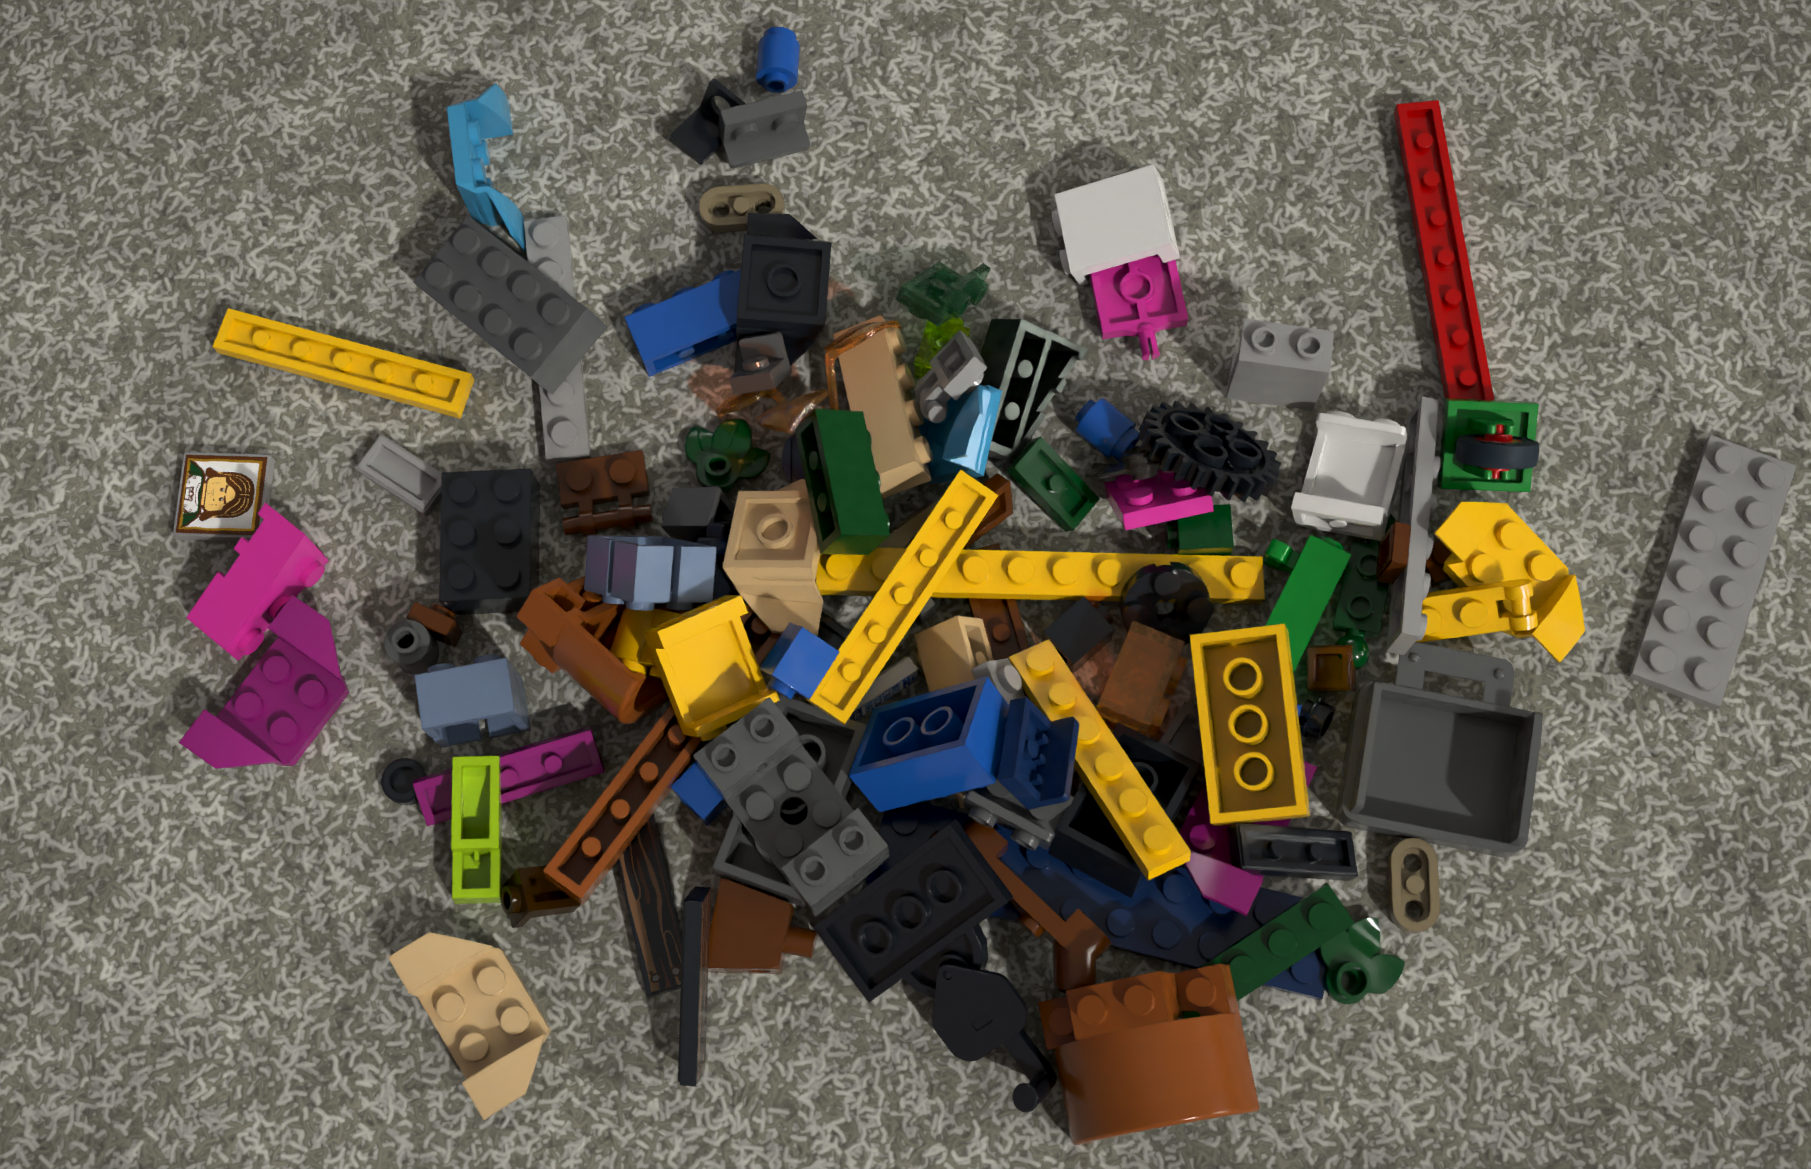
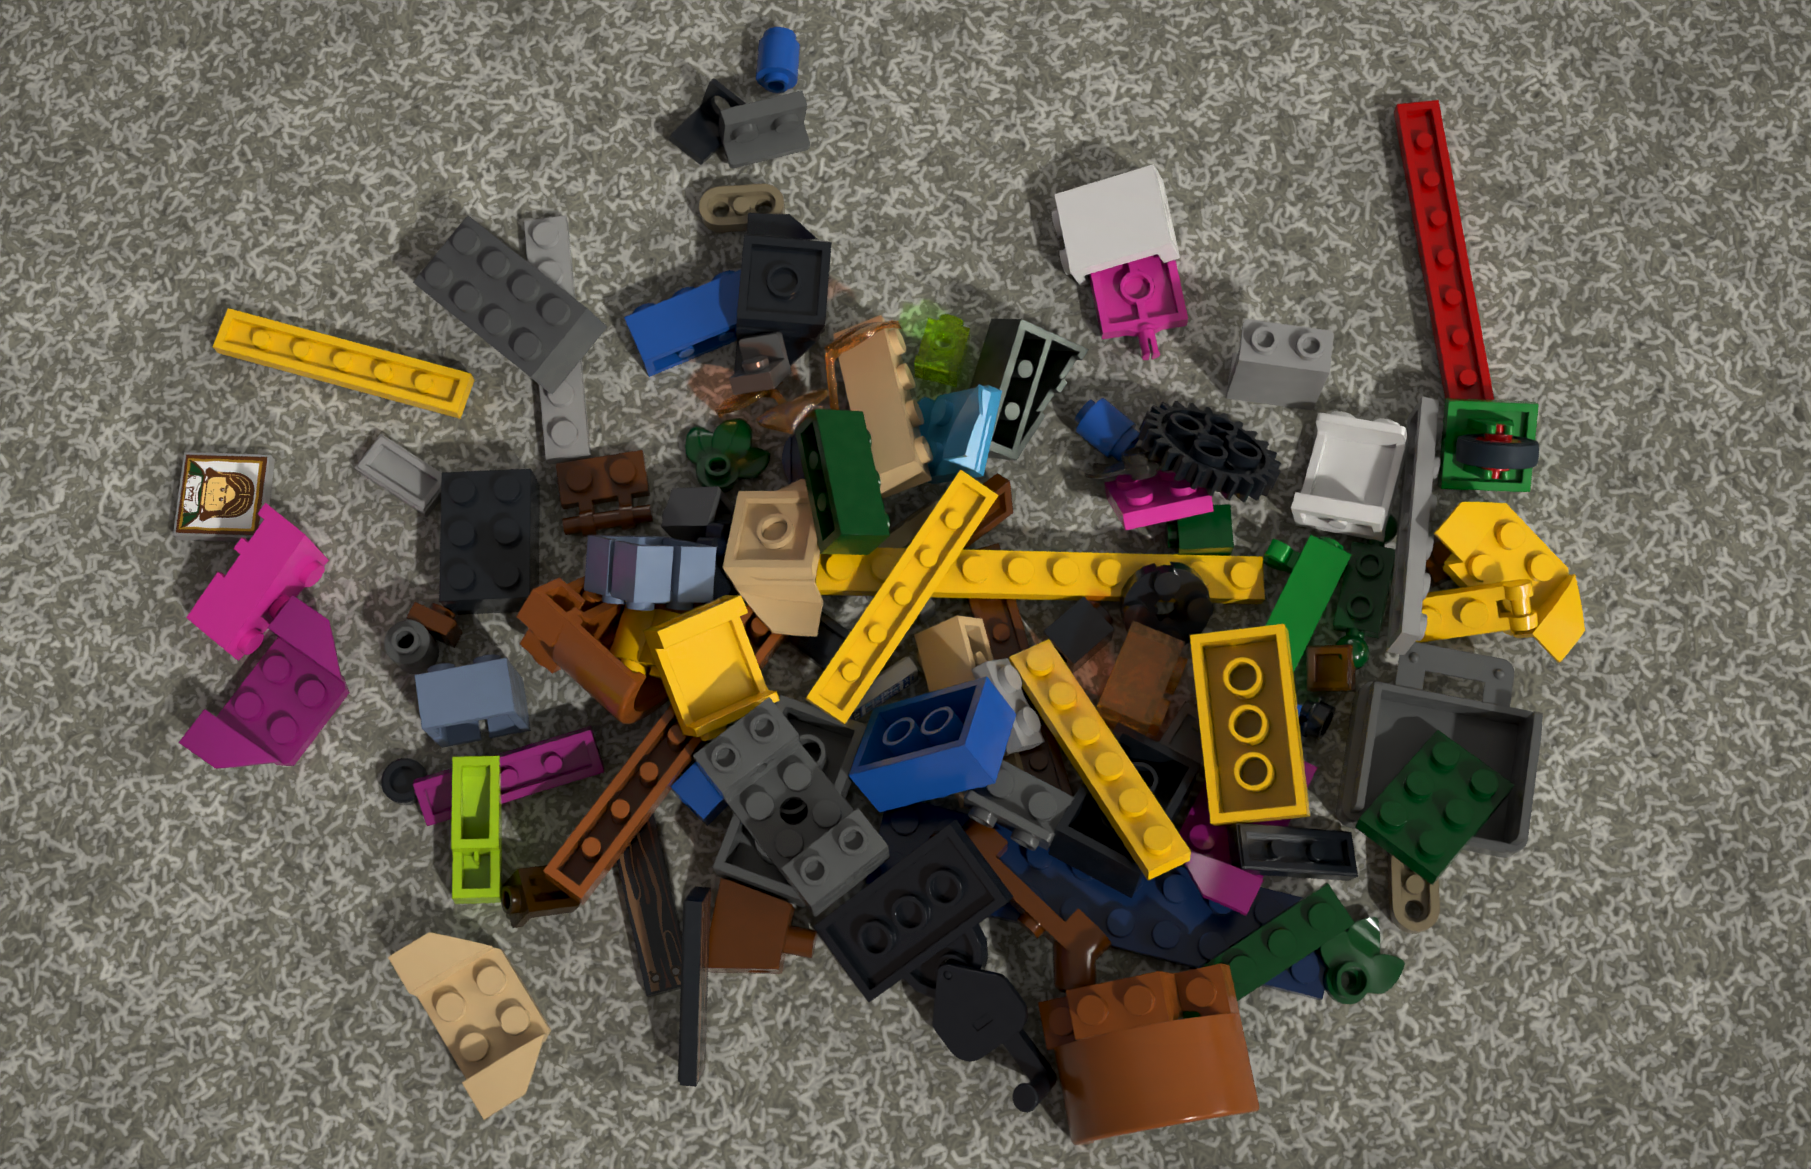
(468, 124): dark azure piece -> none
(798, 662): blue brick -> none
(943, 293): clear green bracket -> none
(953, 371): light grey plate -> none
(1037, 755): dark blue bracket -> none
(1053, 484): dark green plate -> none
(1393, 552): reddish brown tile -> none
(1434, 807): none -> dark green plate
(1712, 572): light grey plate -> none

